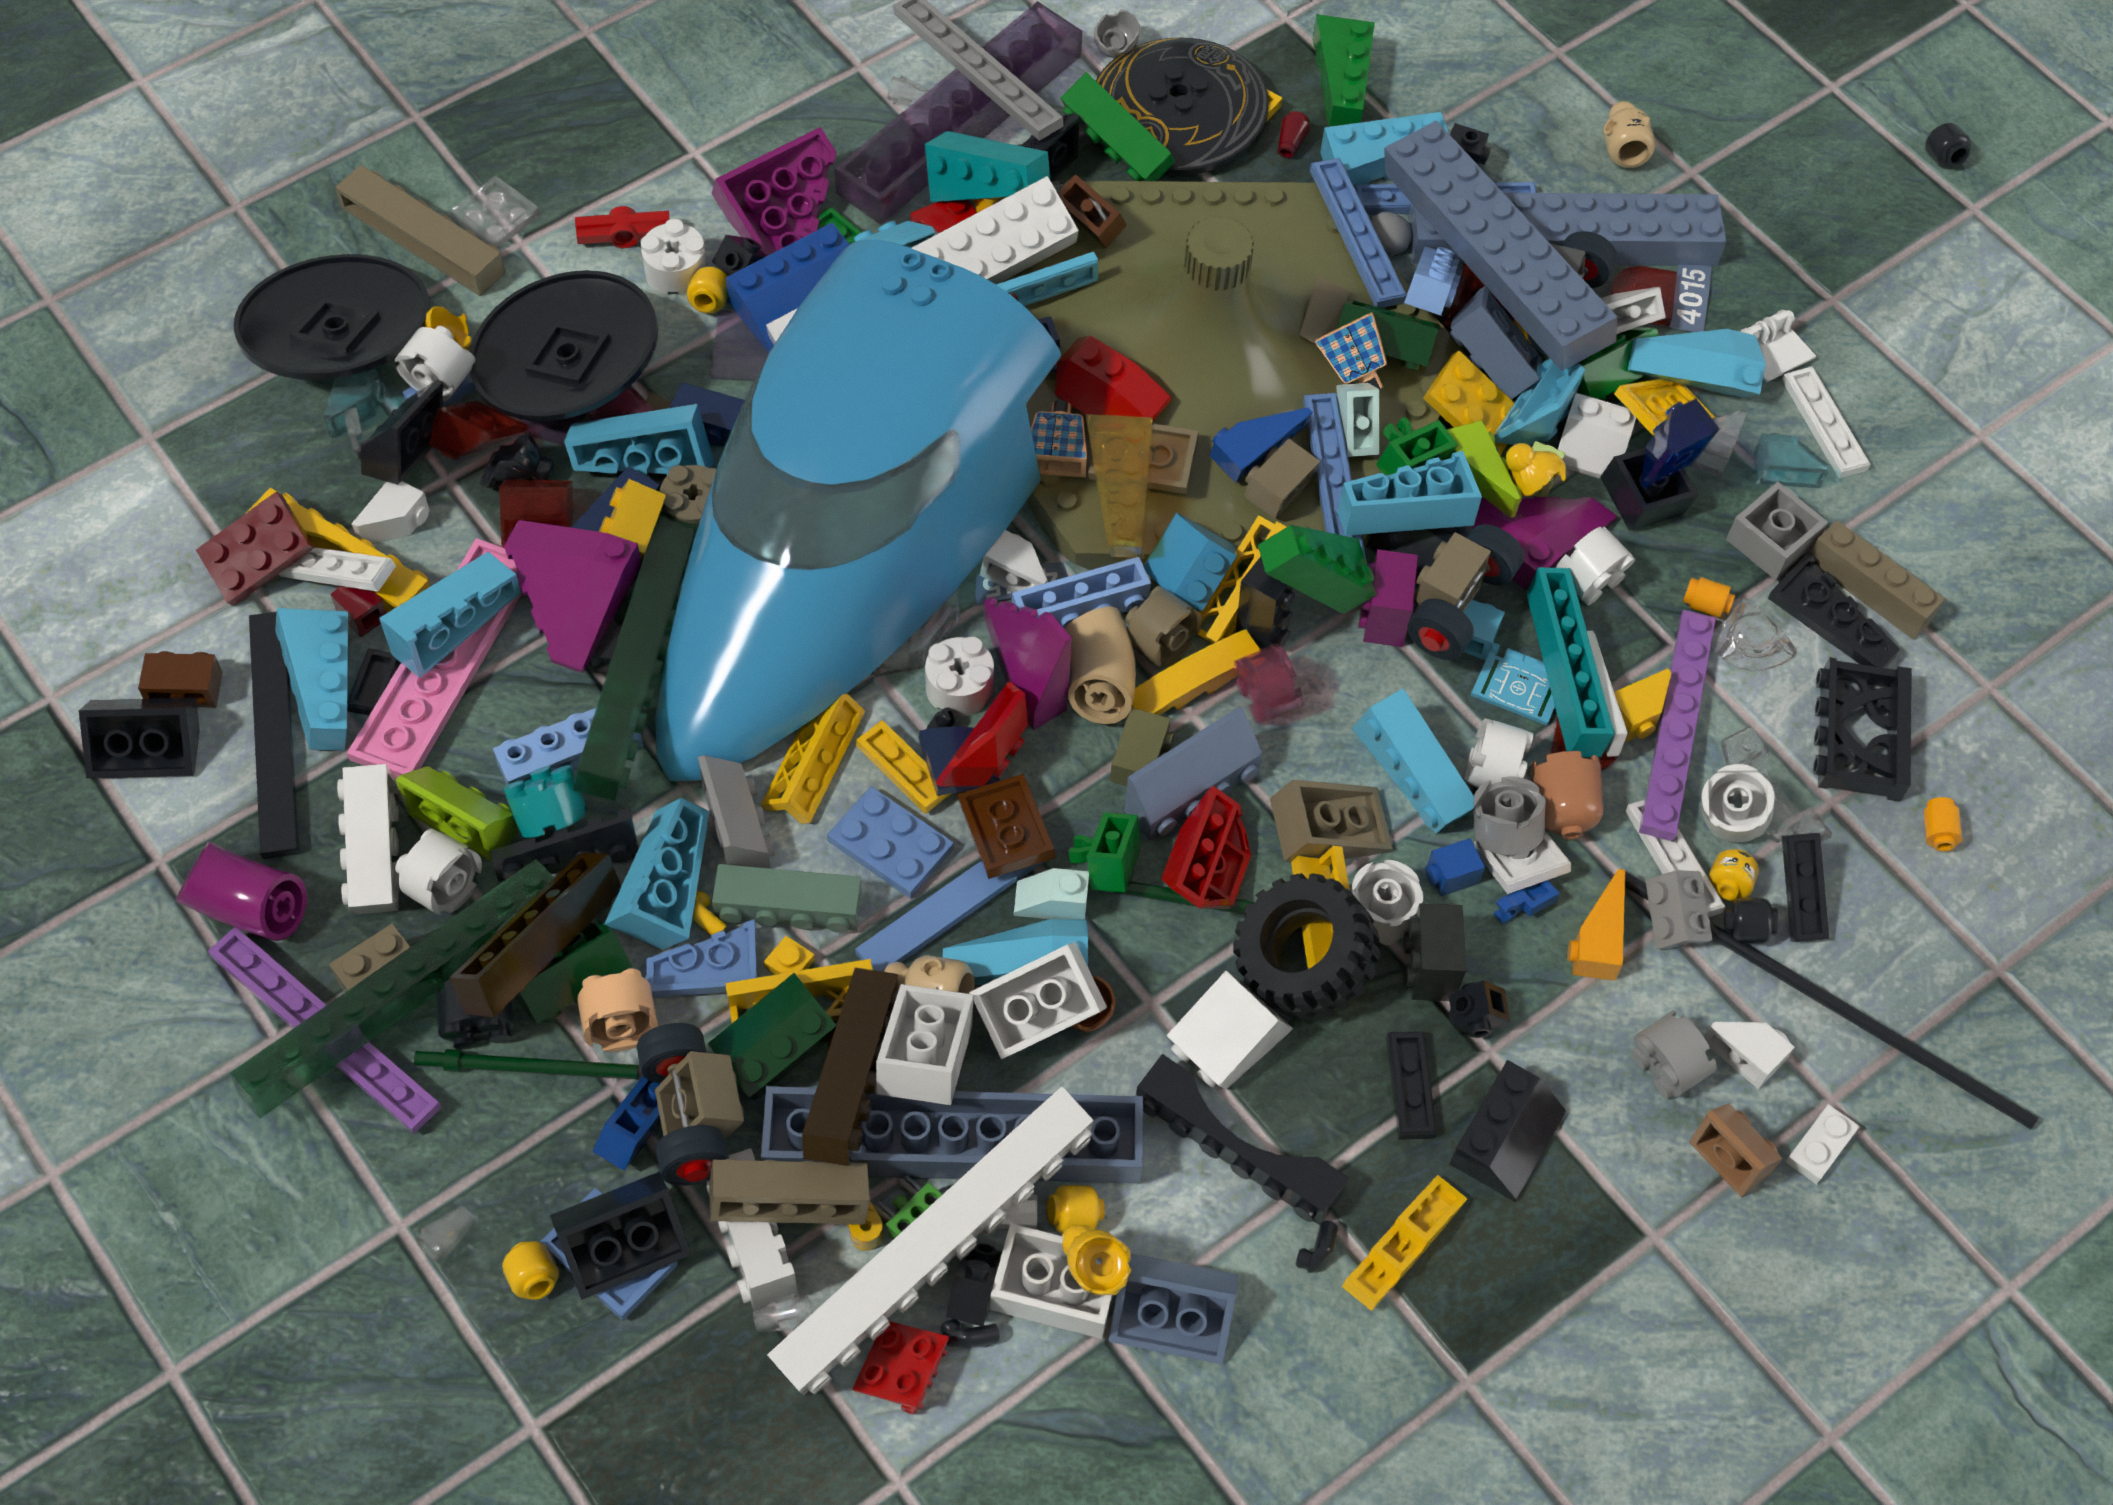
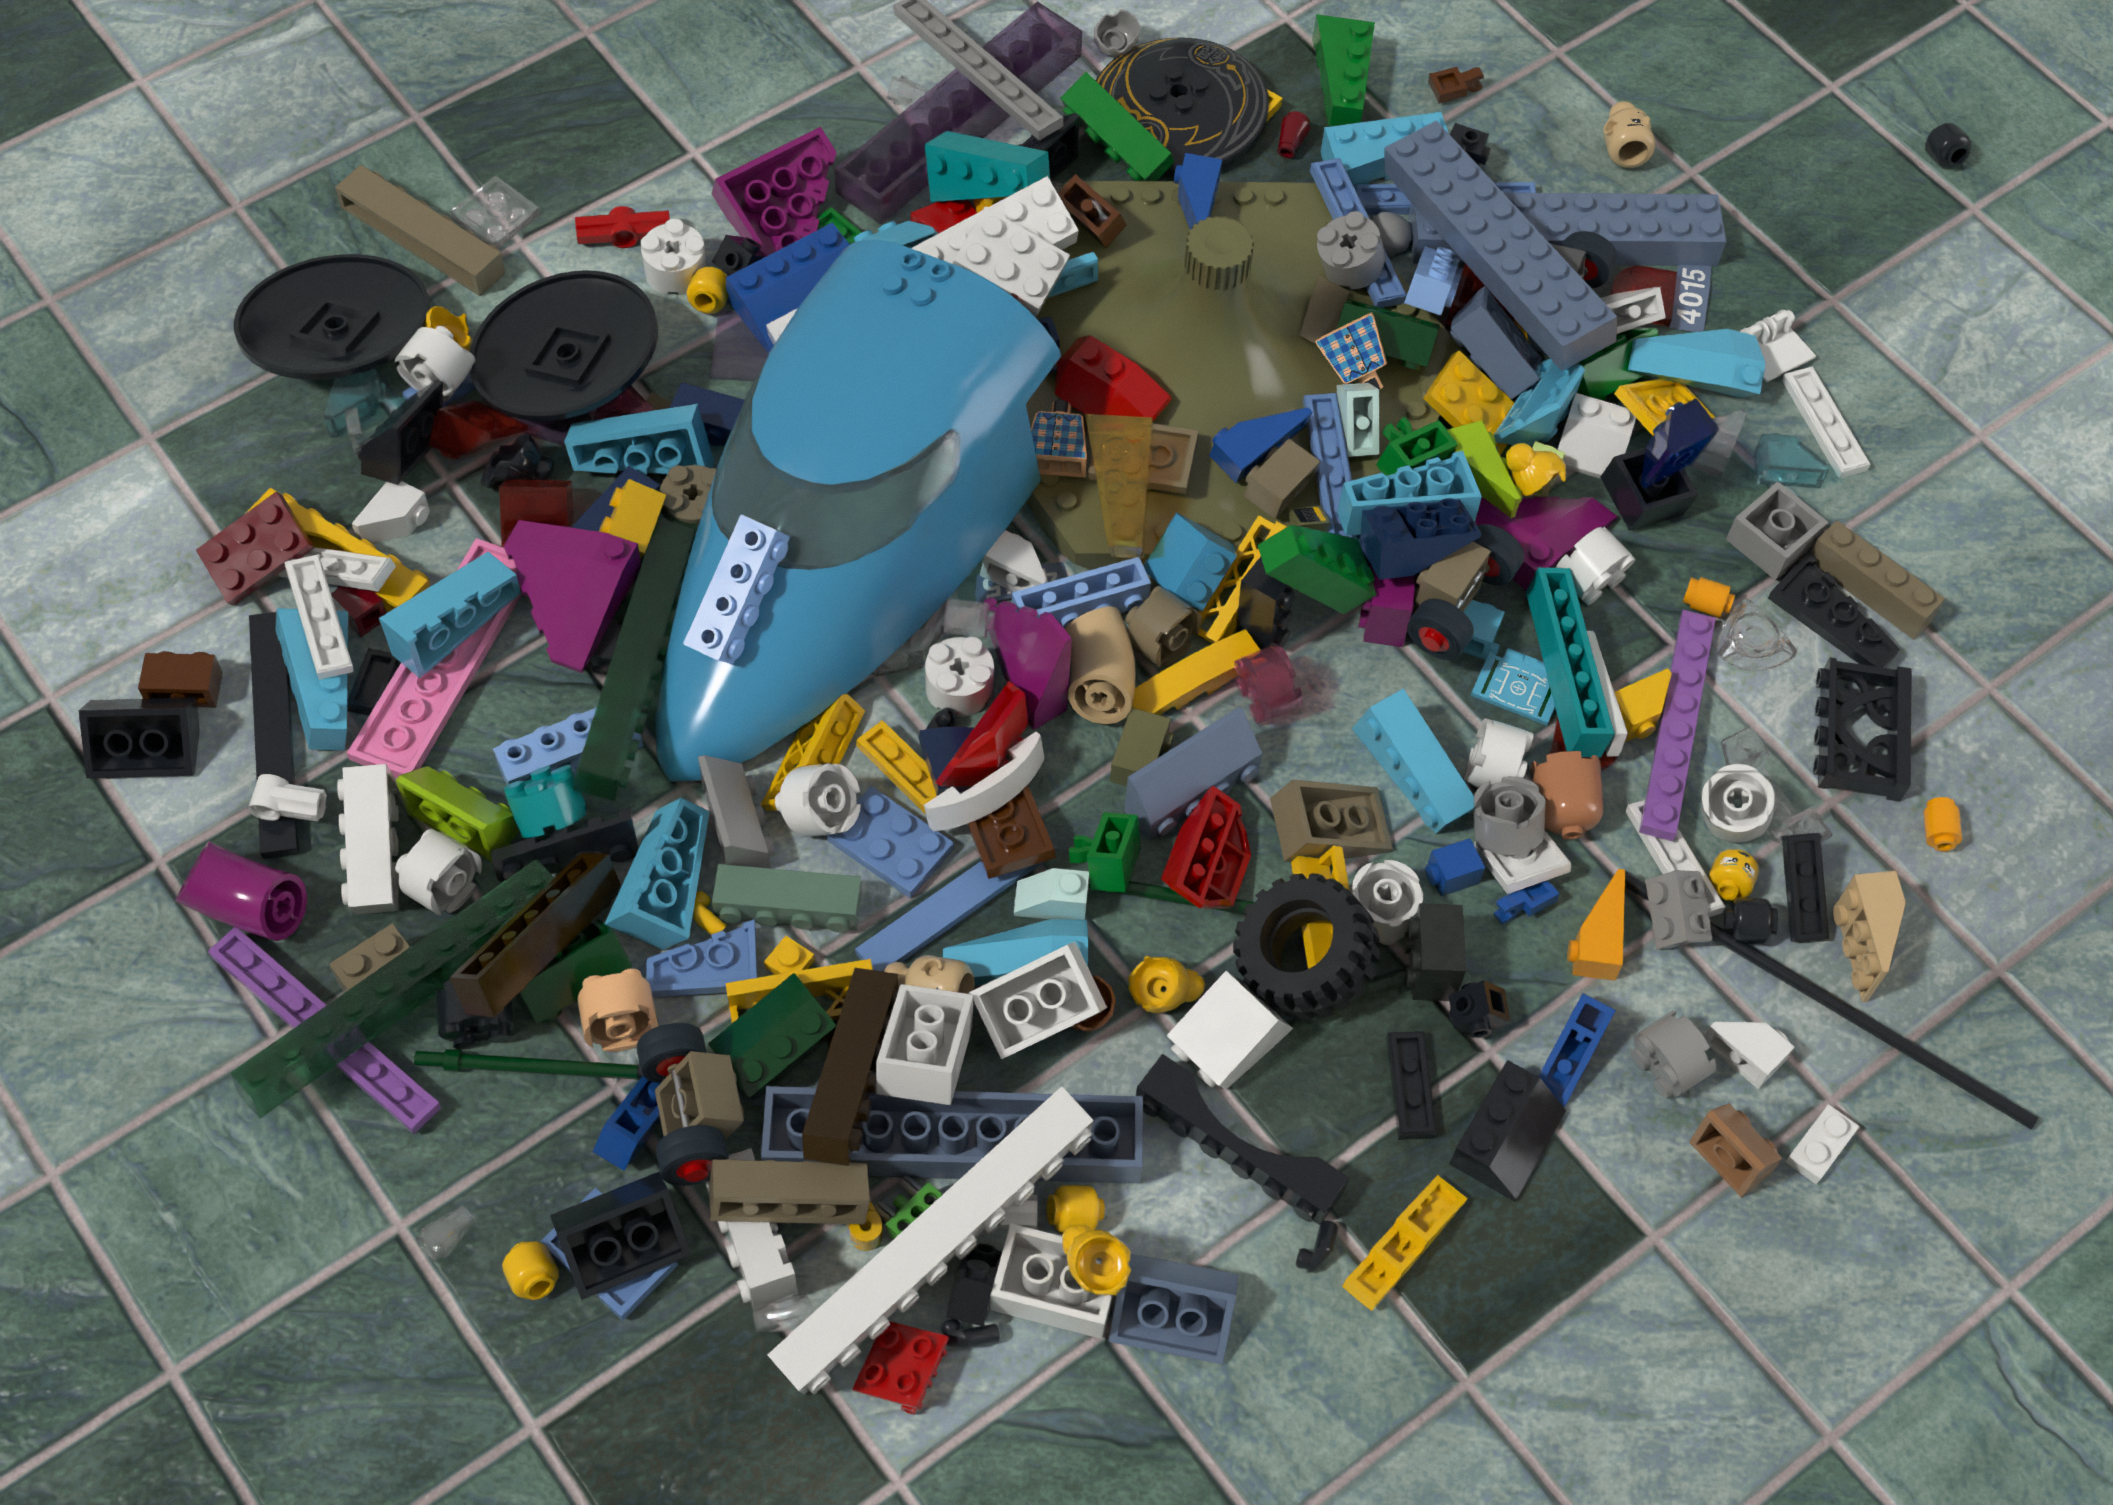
(278, 798): none -> white piece
(318, 617): none -> white tile
(737, 590): none -> light blue brick
(819, 800): none -> white brick
(956, 809): none -> white slope
(968, 618): none -> clear brick
(1012, 259): none -> white brick
(1160, 972): none -> yellow piece
(1198, 186): none -> blue slope
(1309, 517): none -> slope
(1351, 250): none -> light grey brick
(1414, 536): none -> dark blue slope
(1452, 84): none -> reddish brown plate
(1575, 1046): none -> blue slope
(1870, 924): none -> tan slope

